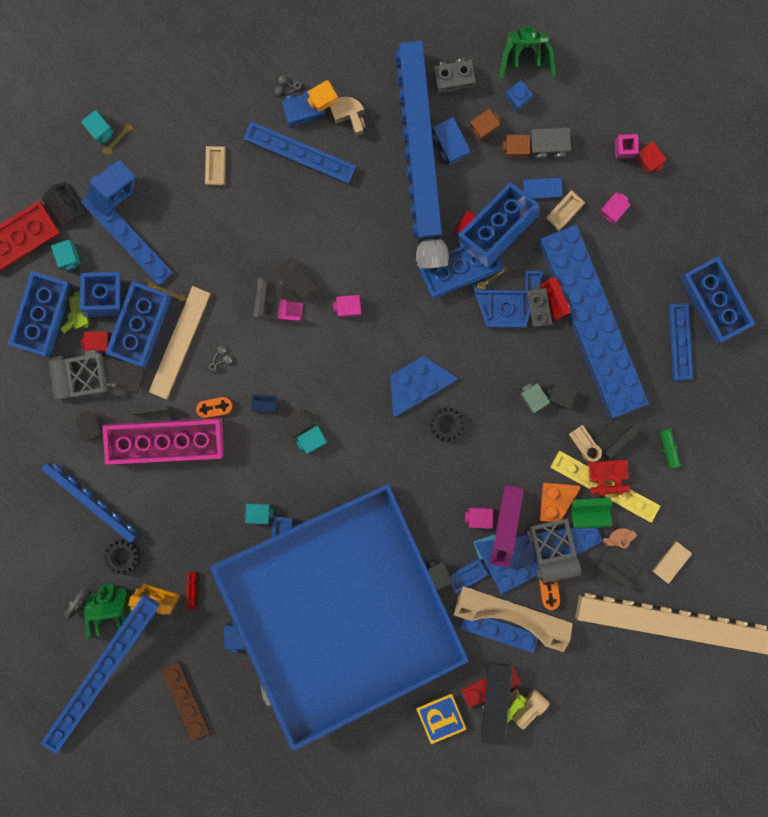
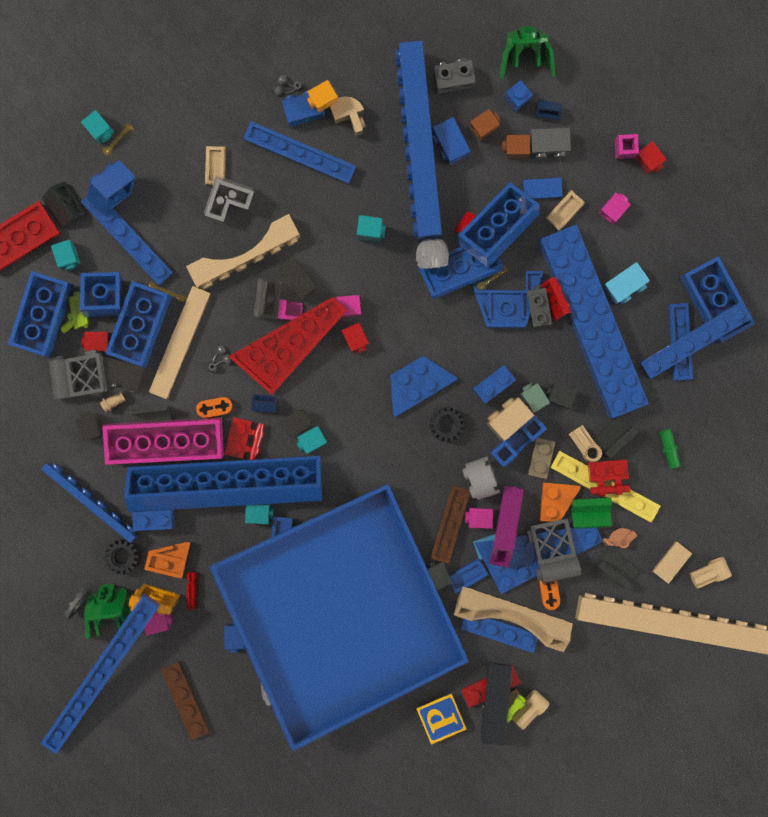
(112, 401): none -> tan pin
(153, 520): none -> blue brick
(158, 623): none -> dark pink brick
(169, 560): none -> orange wing
(223, 484): none -> blue brick
(225, 193): none -> light grey brick
(239, 437): none -> red plate
(280, 233): none -> tan arch
(282, 350): none -> red wing
(355, 338): none -> red brick
(370, 229): none -> teal brick
(450, 524): none -> reddish brown plate
(481, 478): none -> light grey brick
(493, 384): none -> blue brick
(509, 418): none -> tan brick
(509, 449): none -> blue arch
(541, 458): none -> dark tan plate
(549, 106): none -> dark blue piece
(626, 283): none -> medium azure brick
(696, 339): none -> blue plate
(715, 571): none -> tan piece

